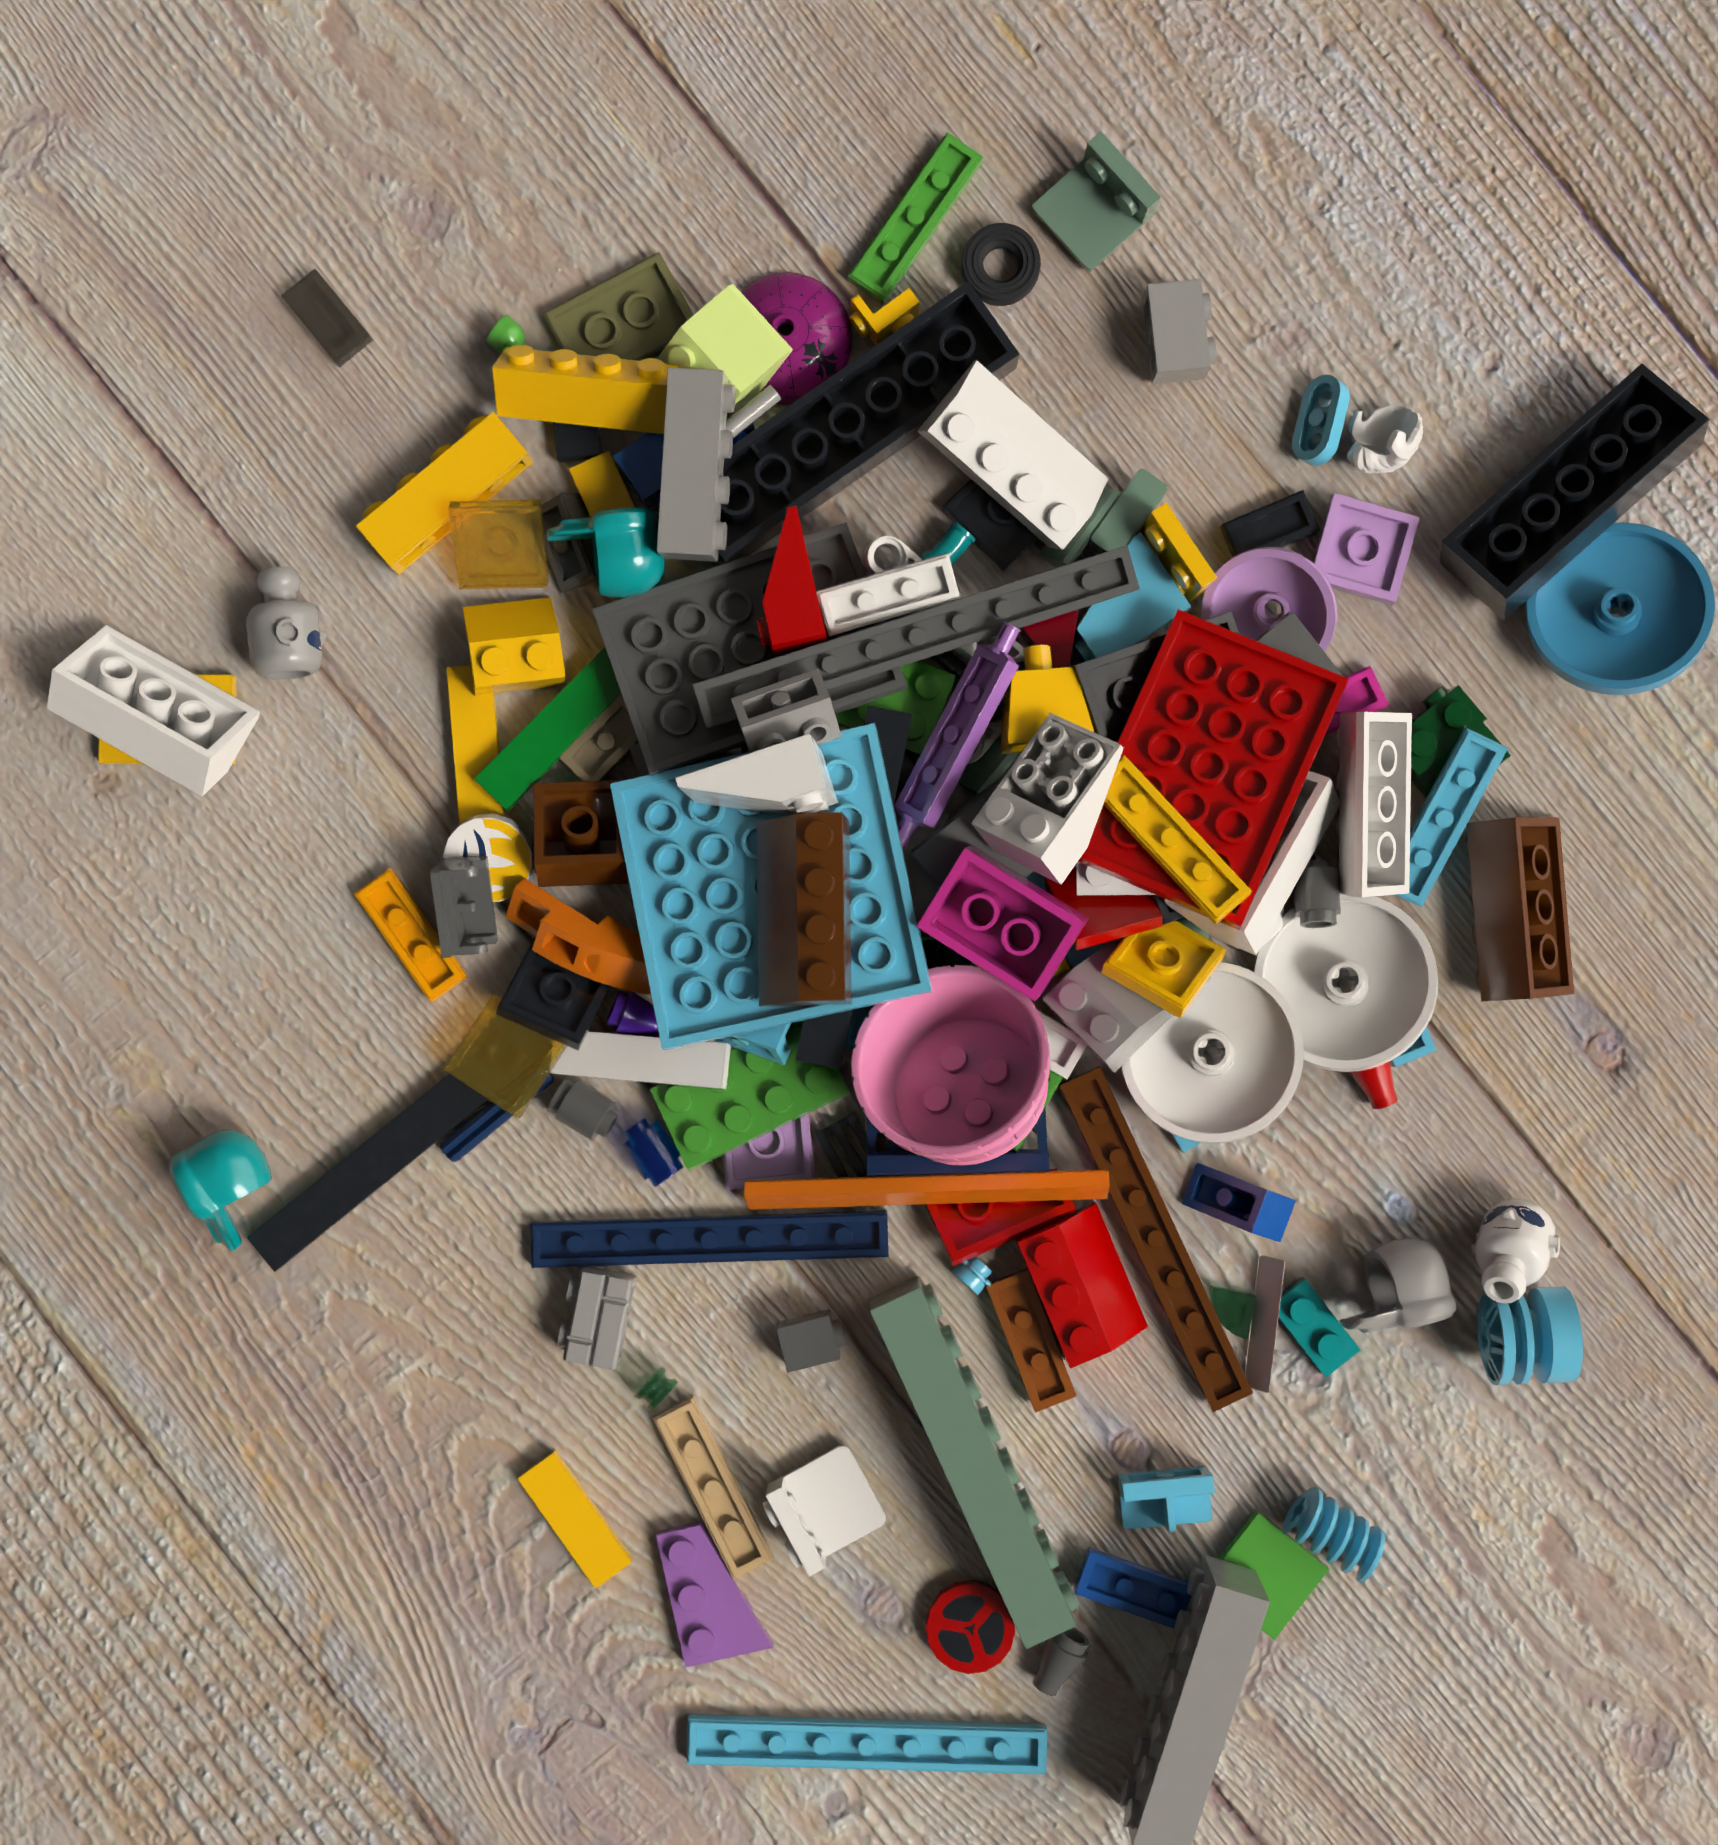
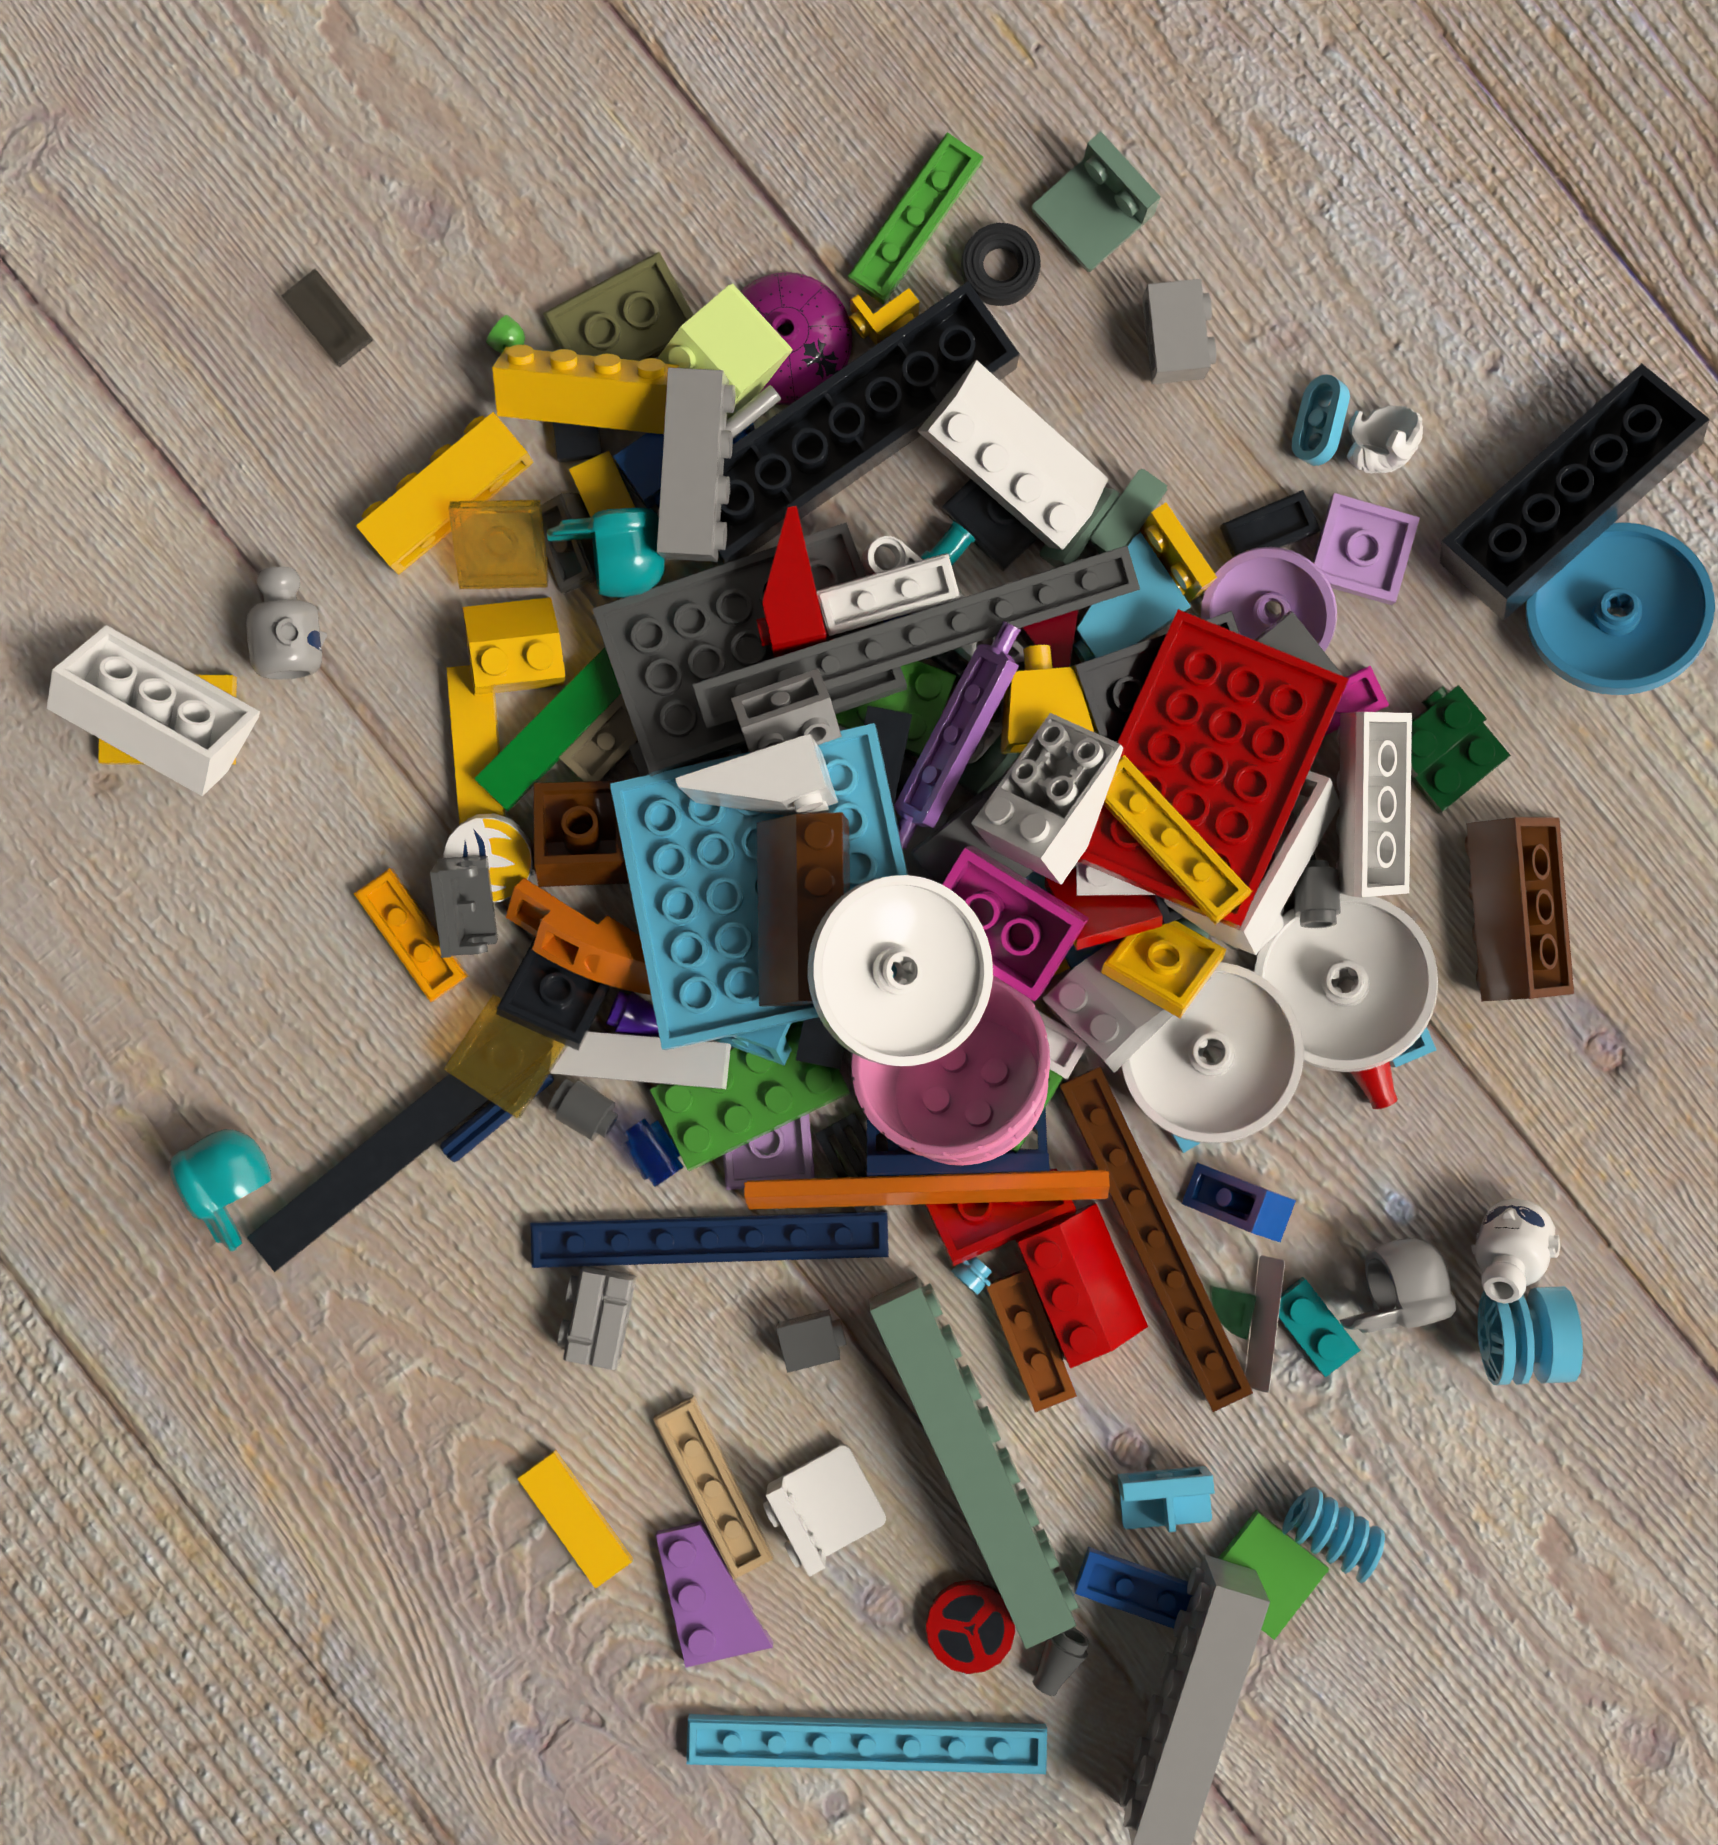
(656, 1388): clear green bush -> none
(939, 964): none -> white dish
(1449, 809): medium azure tile -> none

